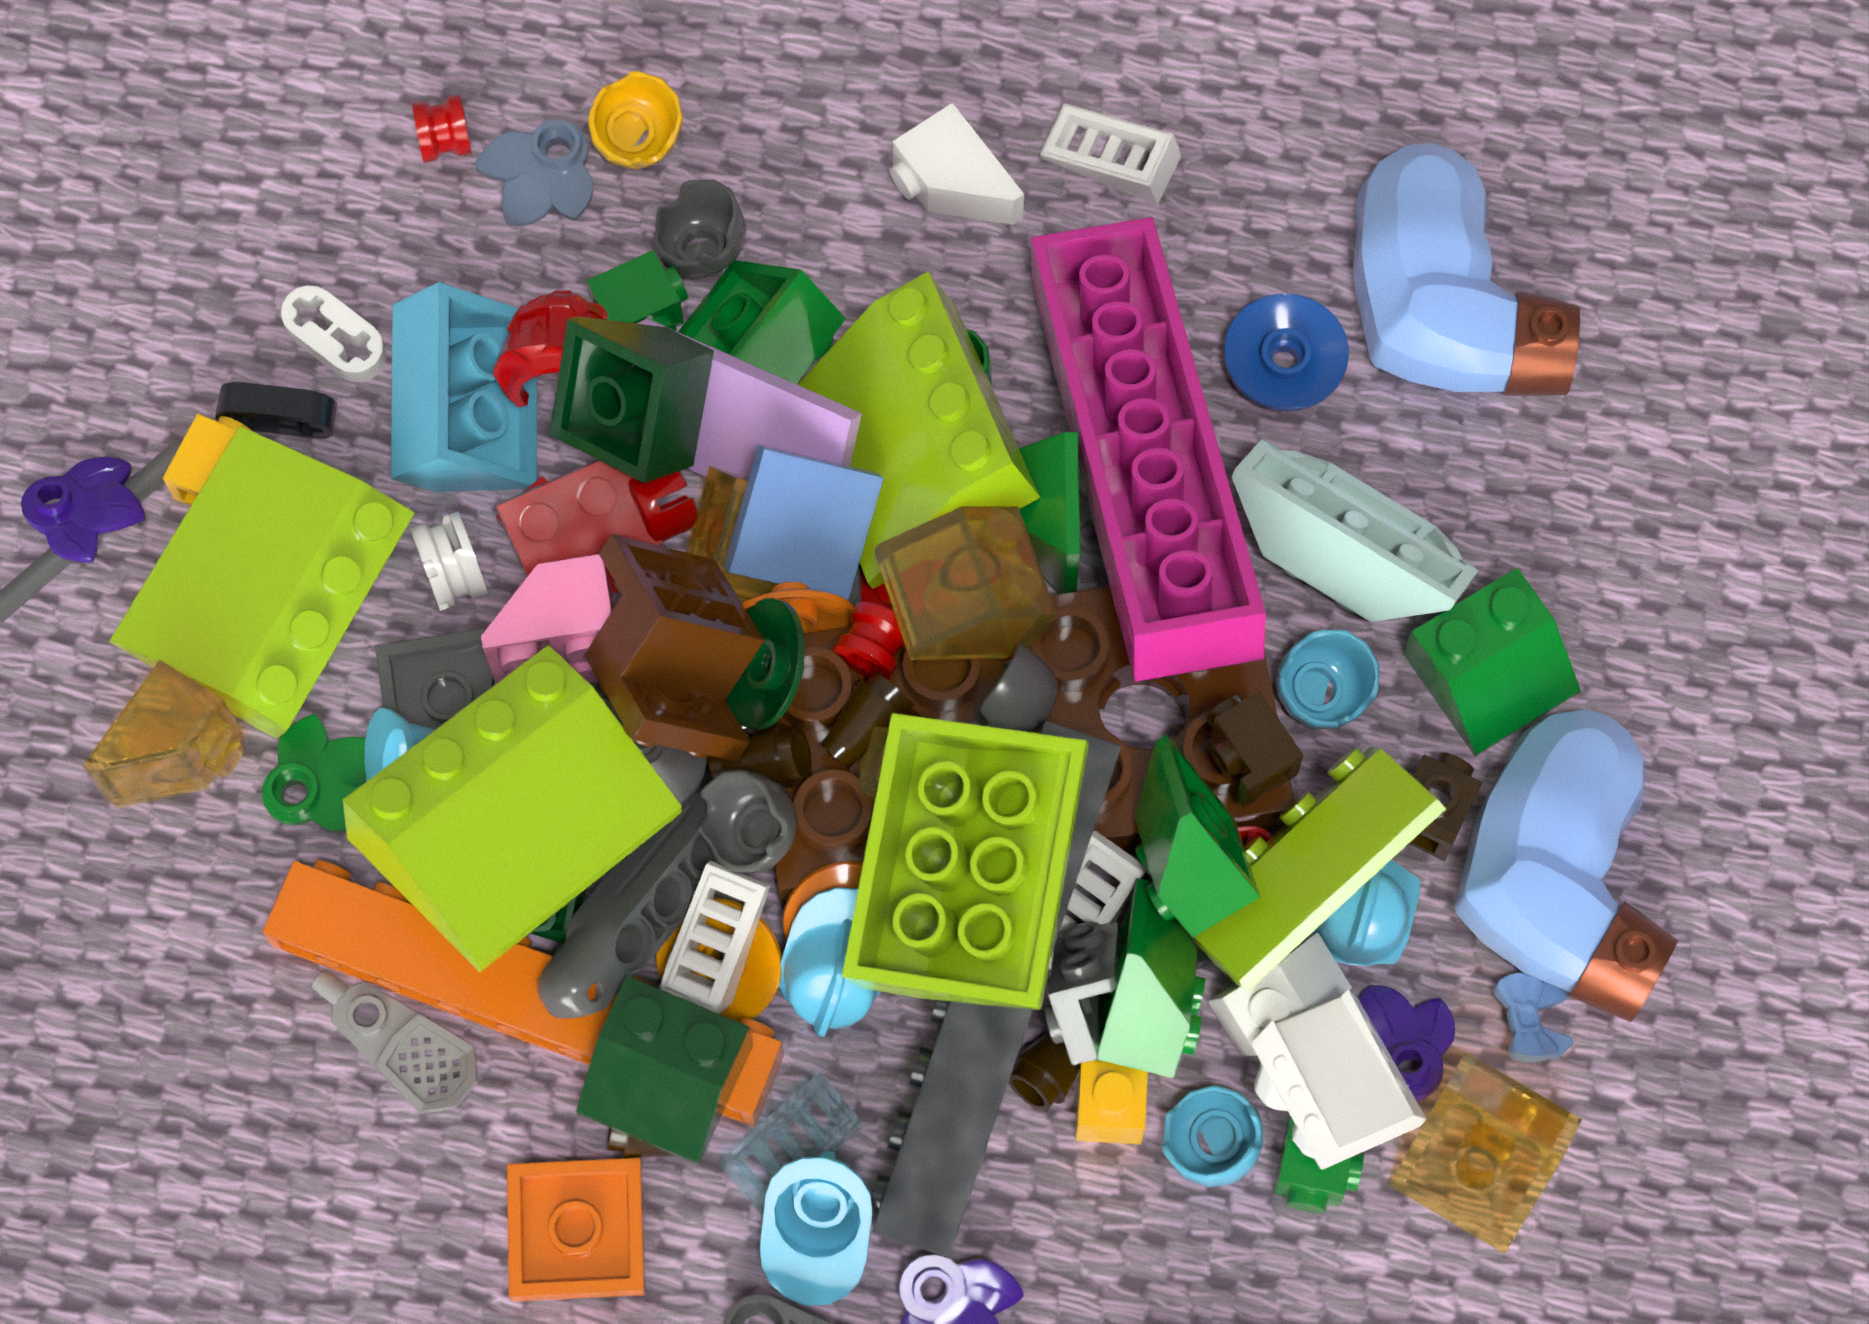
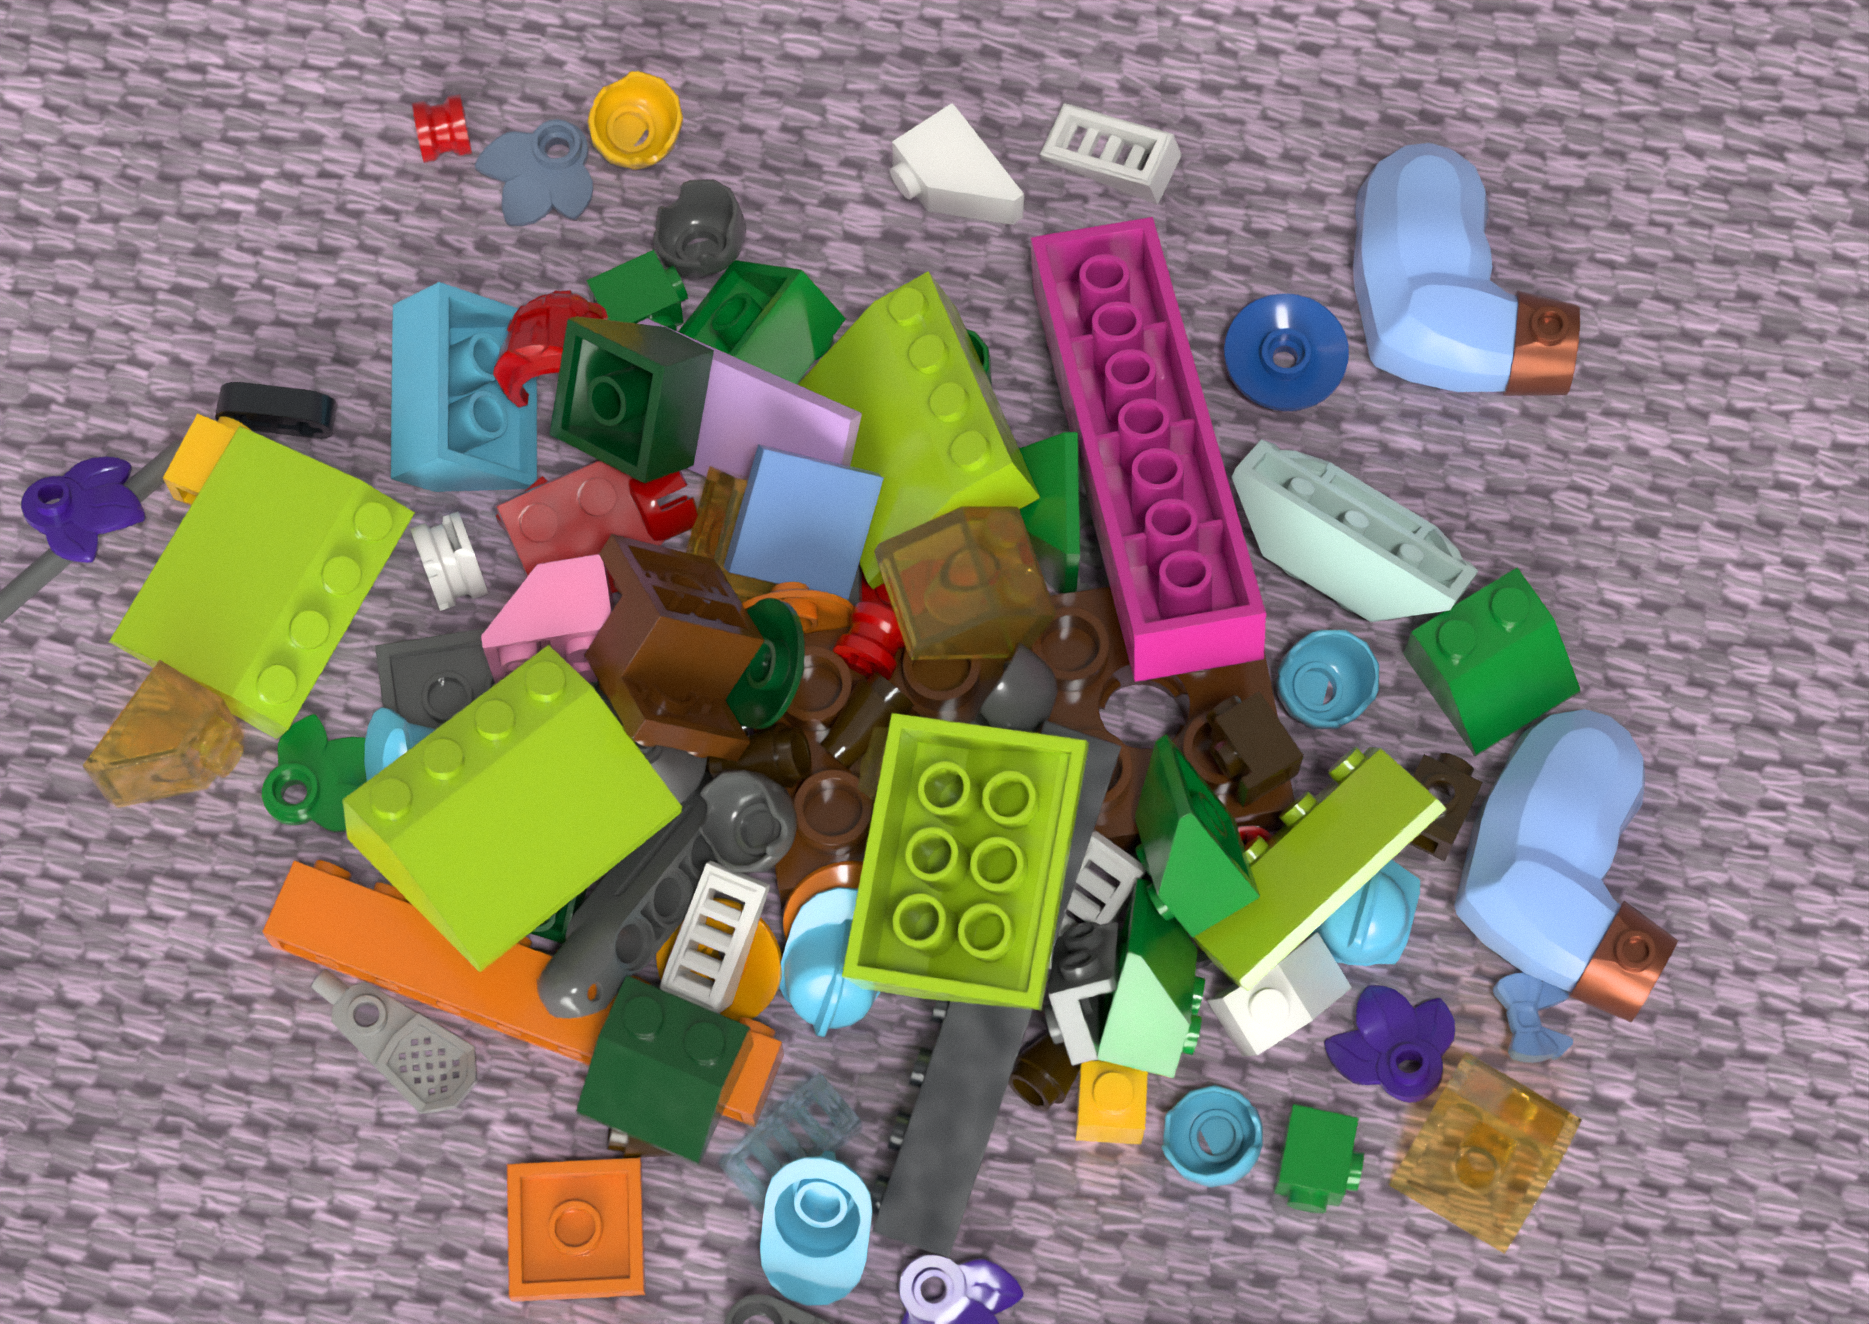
(342, 323): white beam -> none
(1334, 1081): white slope -> none

